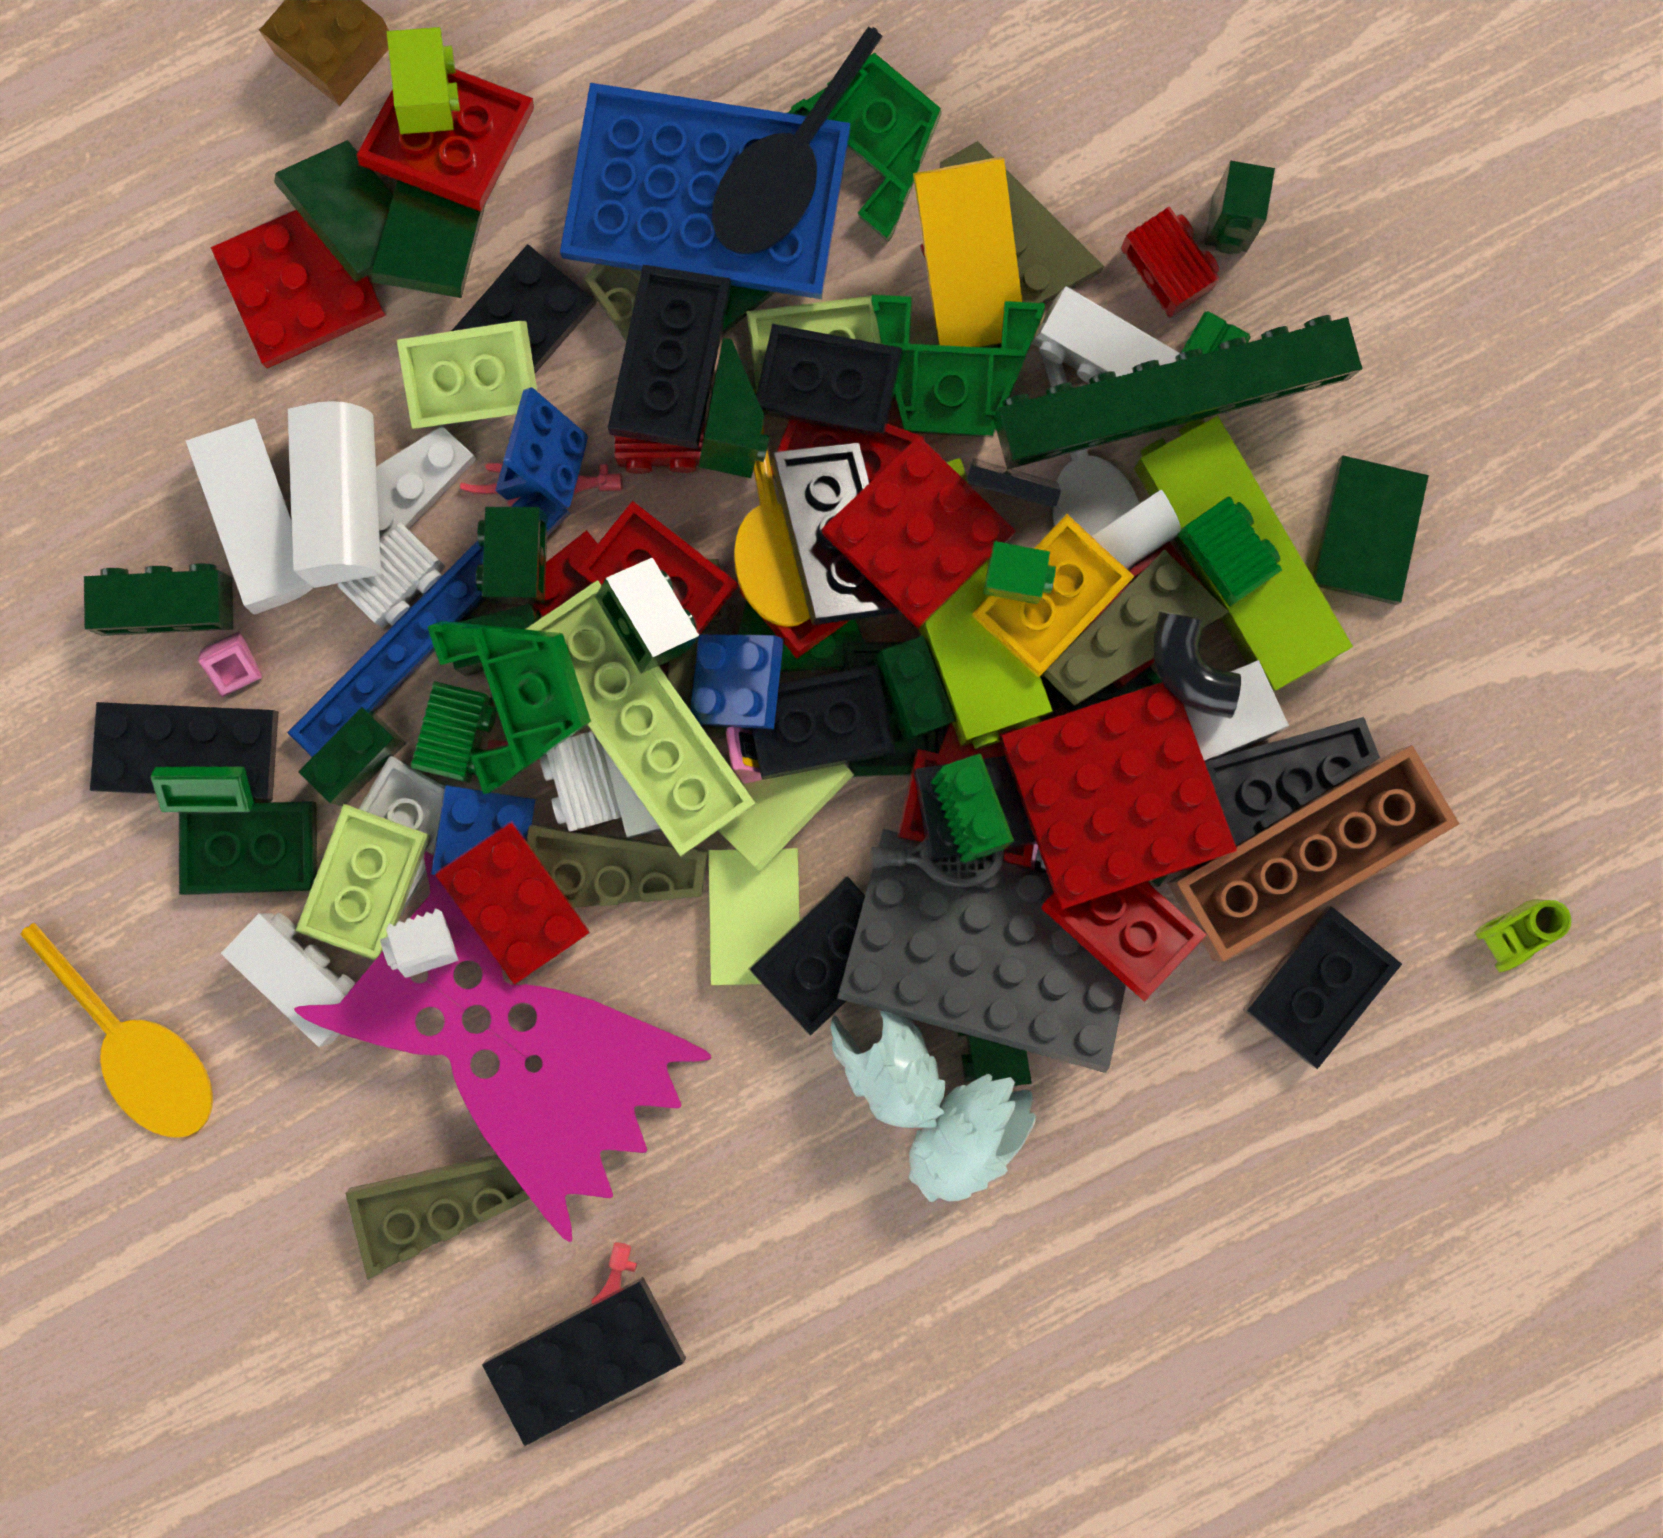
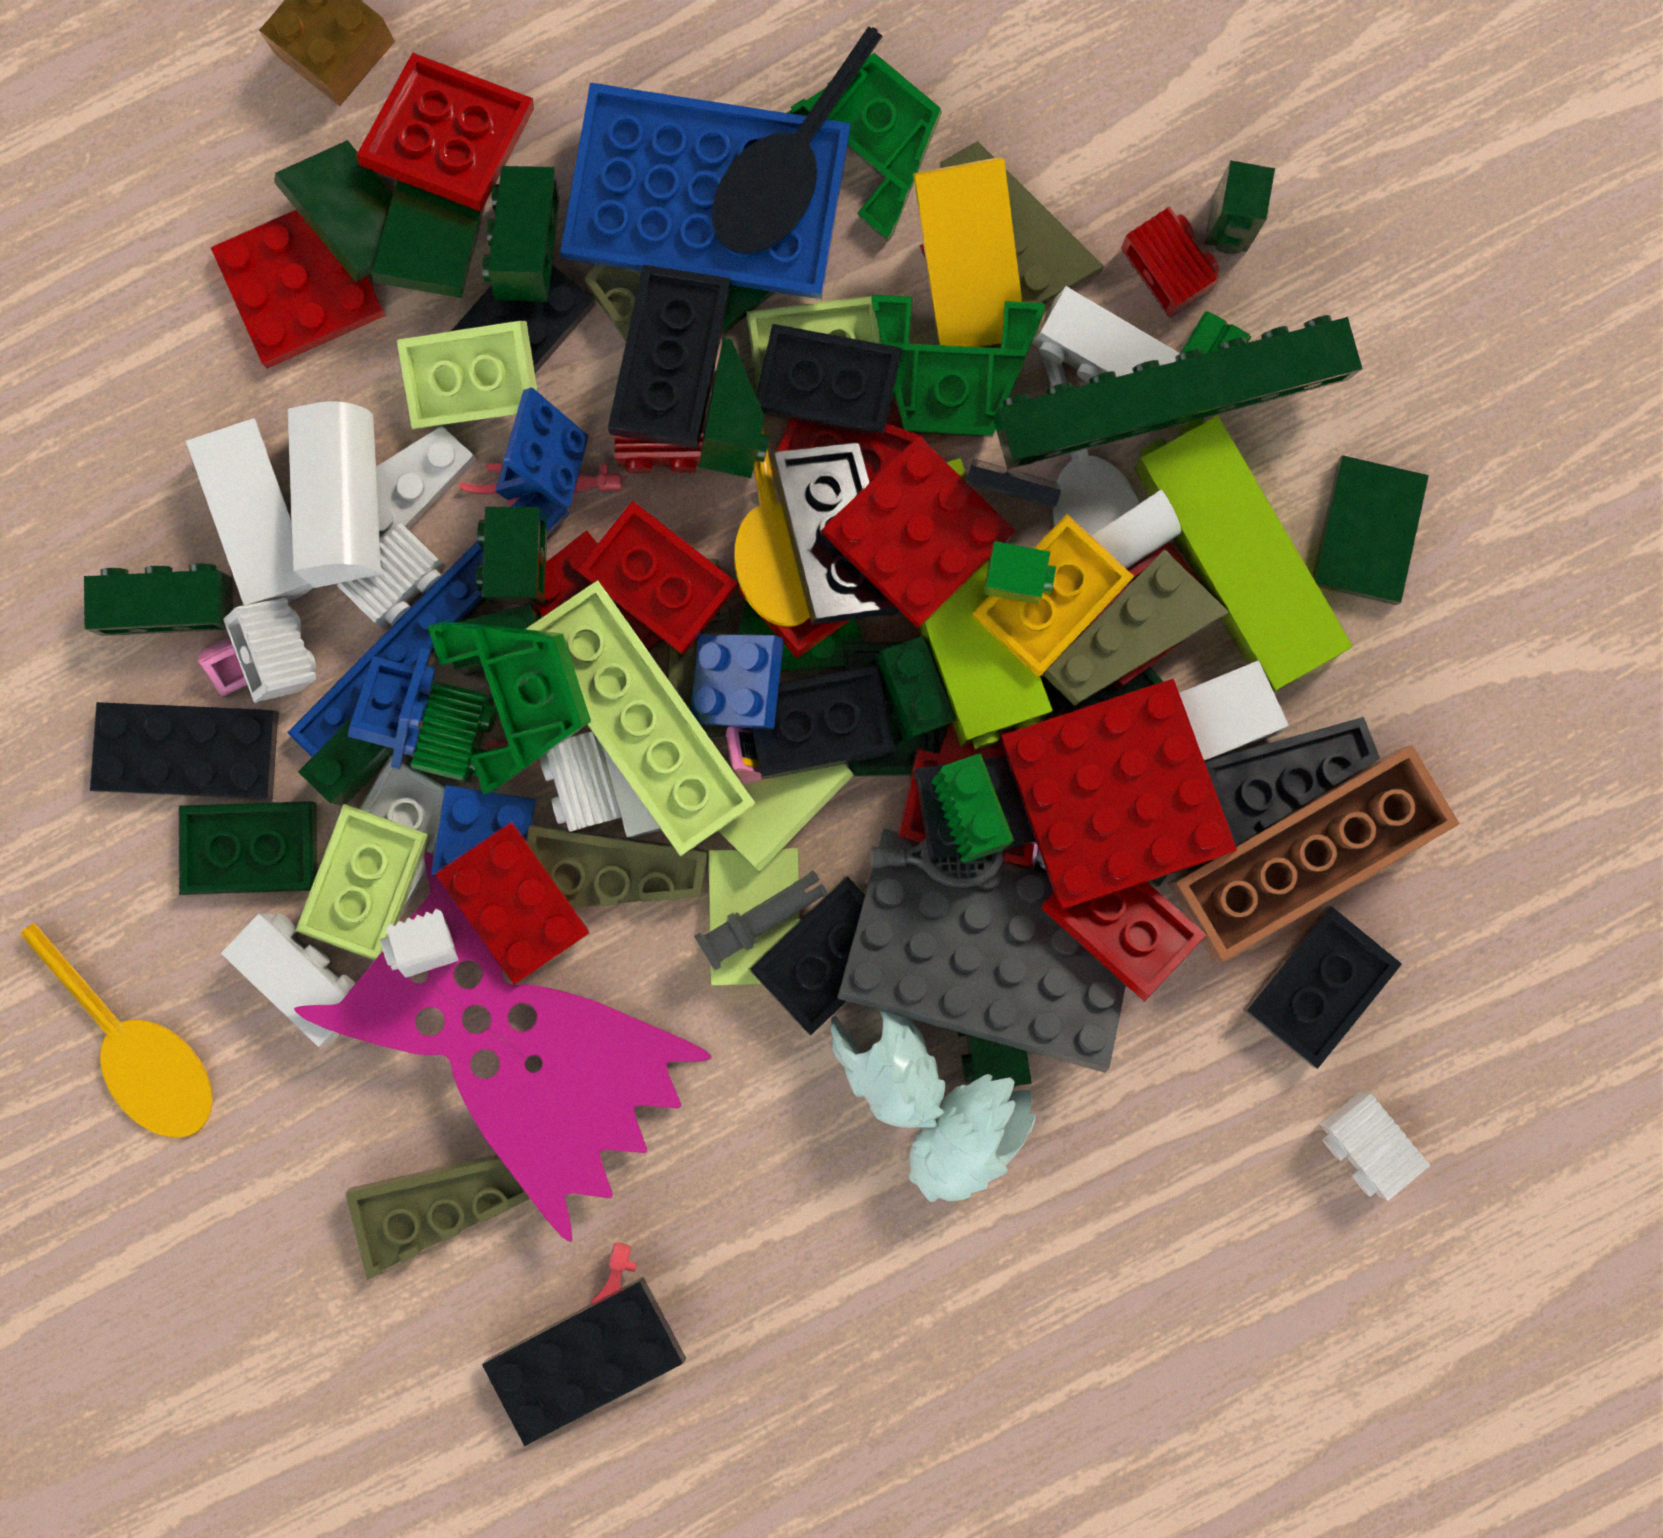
(202, 789): green tile -> none
(270, 649): none -> white brick
(393, 705): none -> blue bracket
(421, 80): lime brick -> none
(522, 233): none -> dark green brick
(647, 615): brick -> none
(741, 930): none -> dark grey pin
(1186, 673): black cylinder -> none
(1231, 550): green brick -> none
(1373, 1145): none -> white brick
(1517, 938): lime piece -> none

